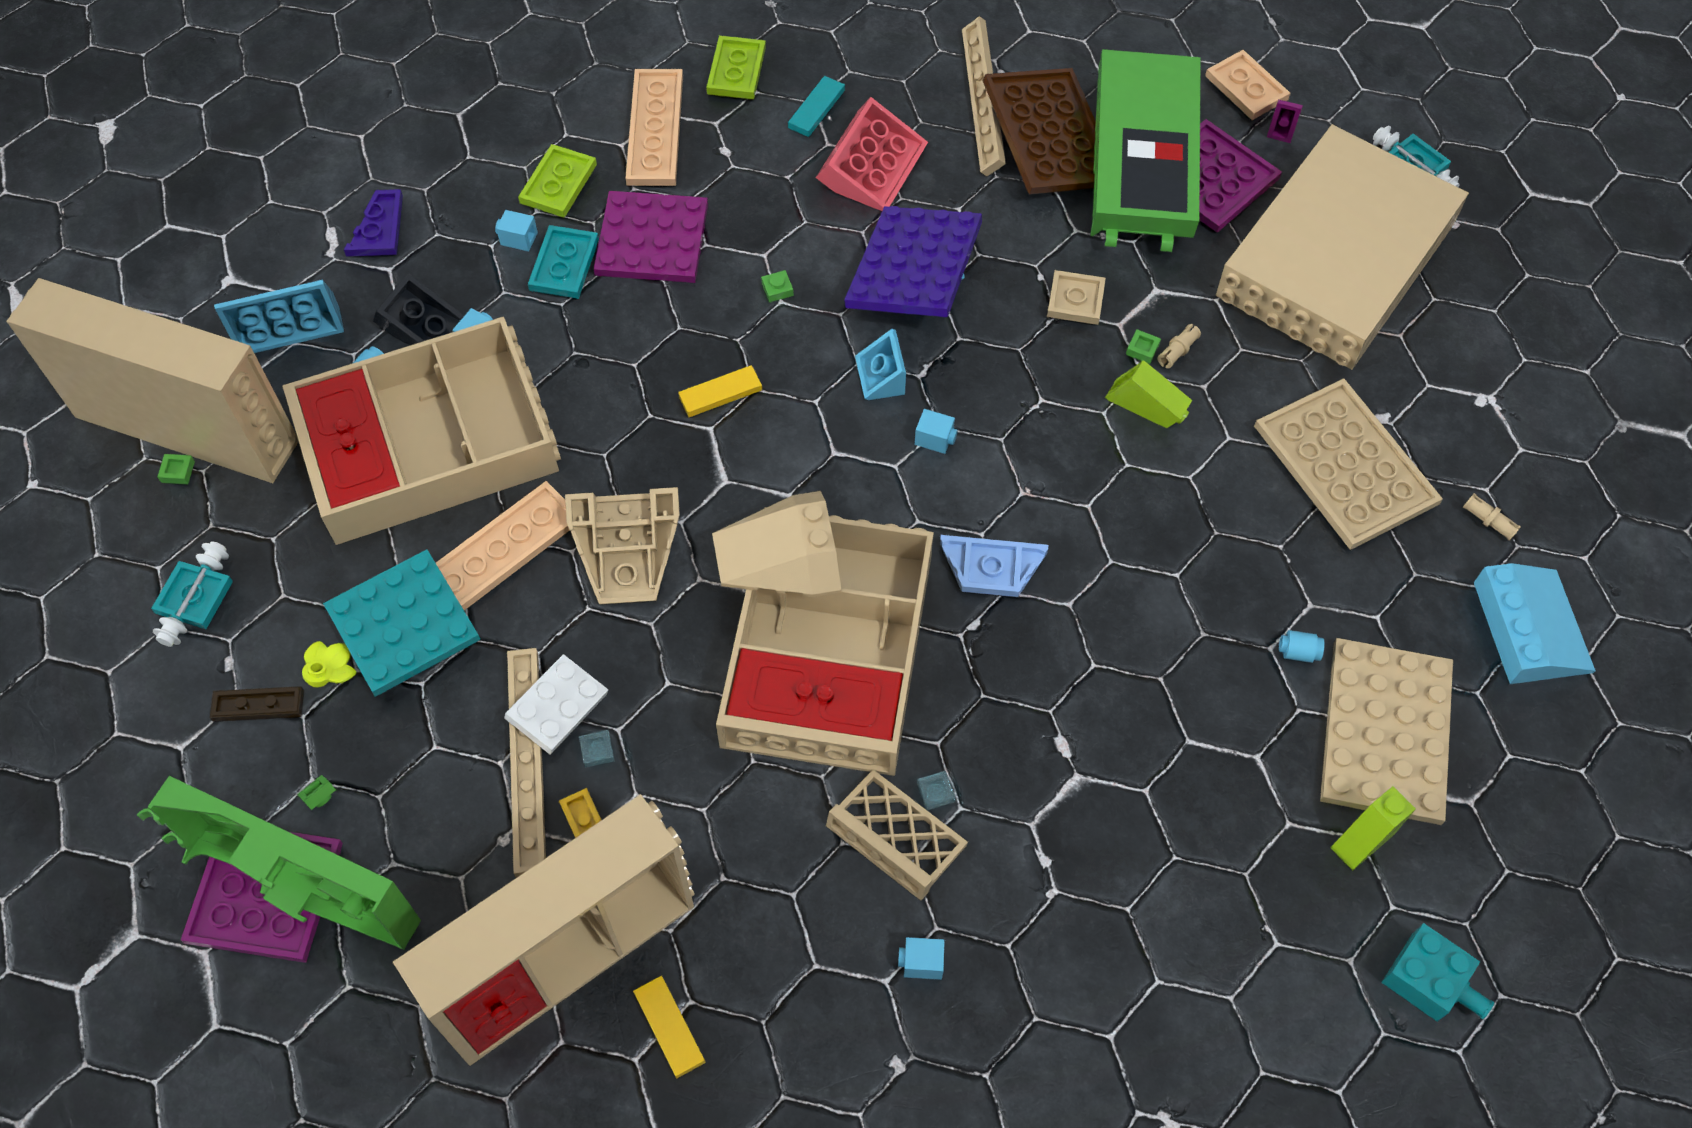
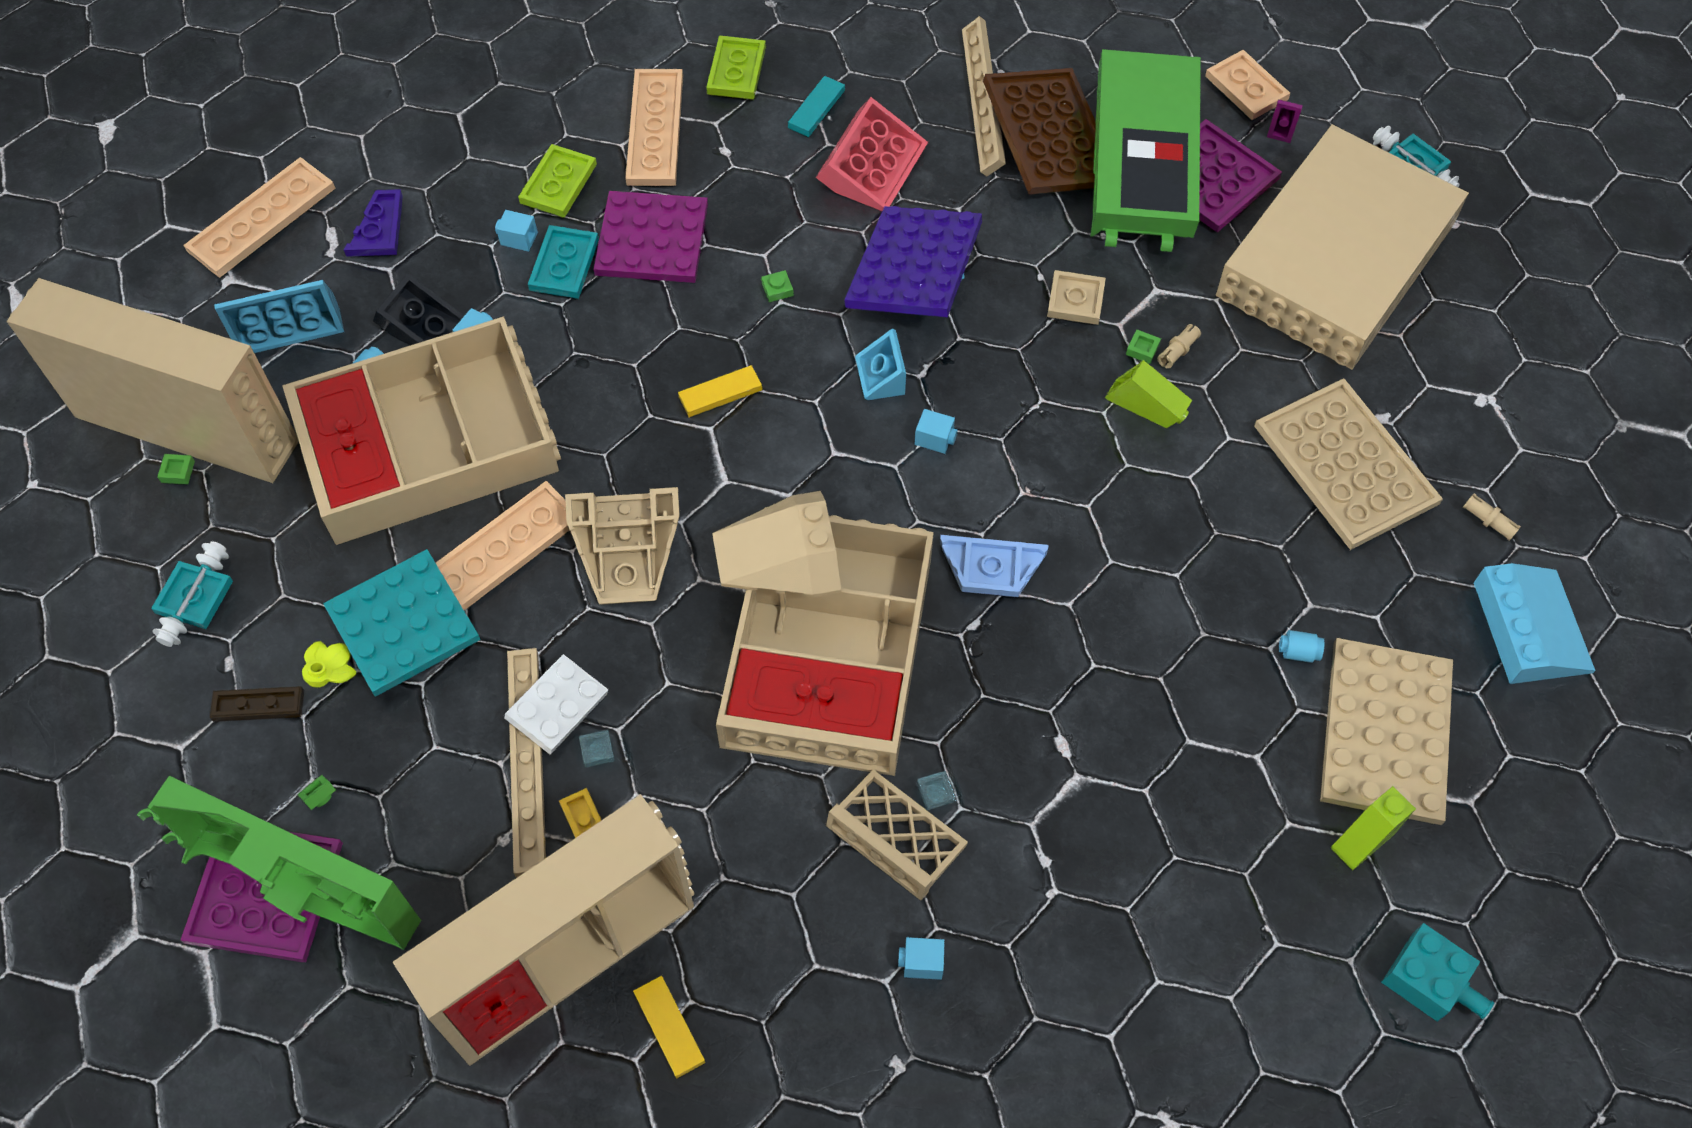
(259, 217): none -> light nougat plate

